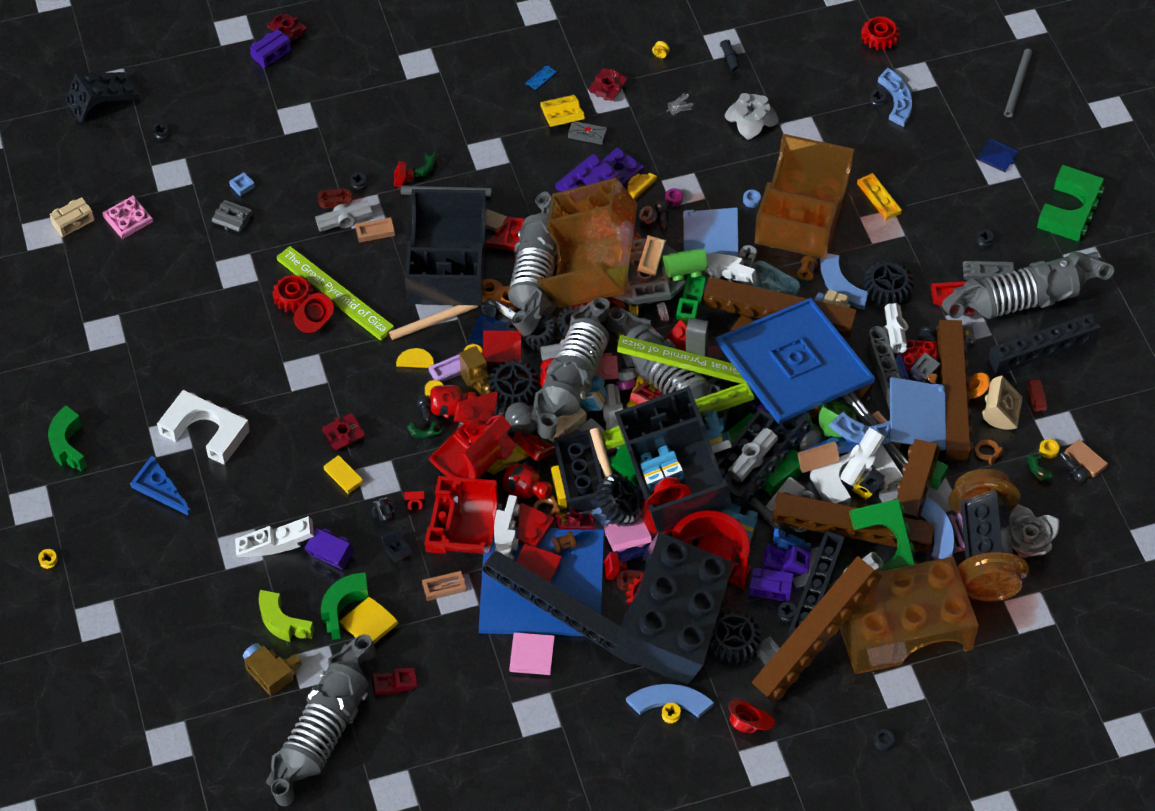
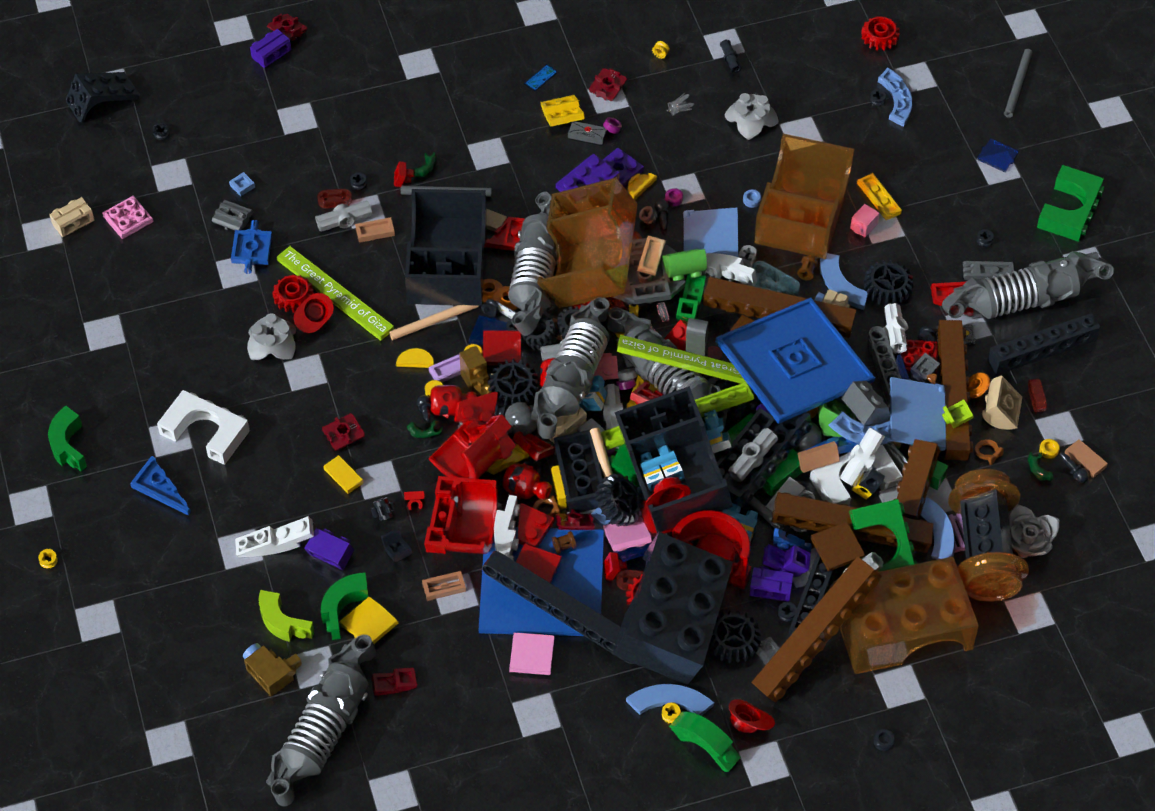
(251, 247): none -> blue plate
(273, 337): none -> light grey brick
(612, 125): none -> magenta tile
(701, 731): none -> green arch
(837, 546): none -> reddish brown tile
(864, 220): none -> bright pink brick
(866, 403): none -> dark grey slope
(957, 414): none -> lime bracket

